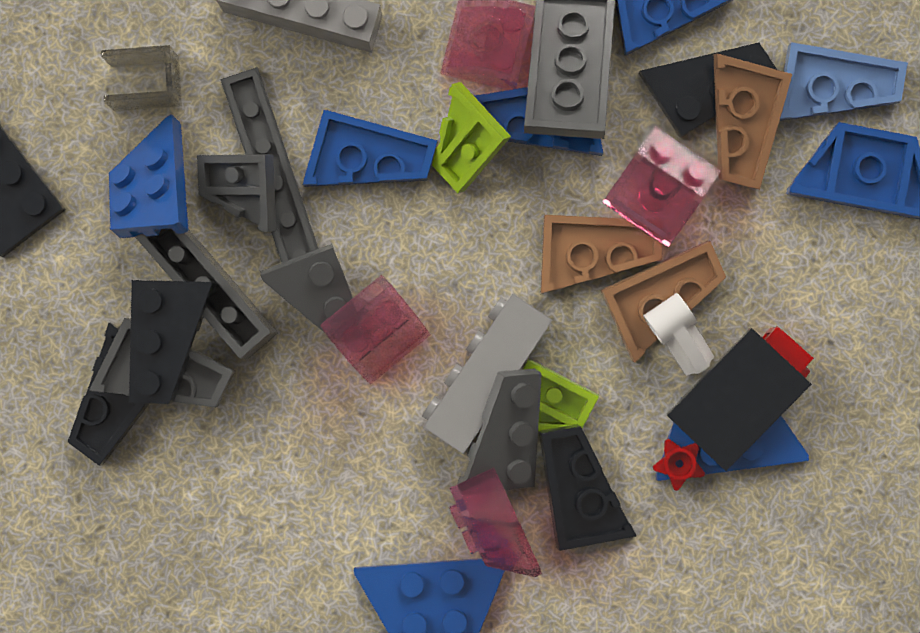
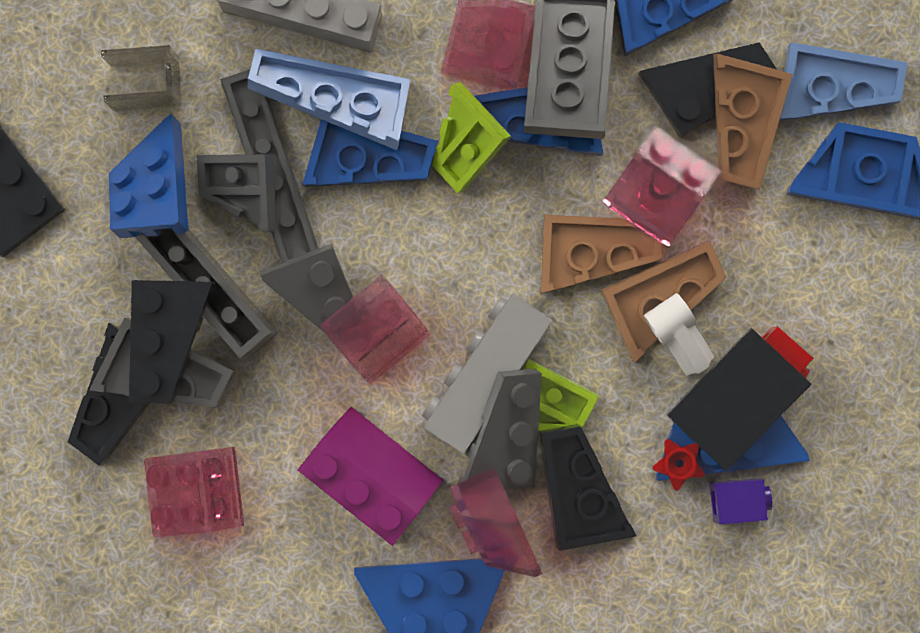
(194, 492): none -> clear pink bracket
(341, 95): none -> medium blue wing
(370, 475): none -> magenta slope
(740, 500): none -> dark purple brick

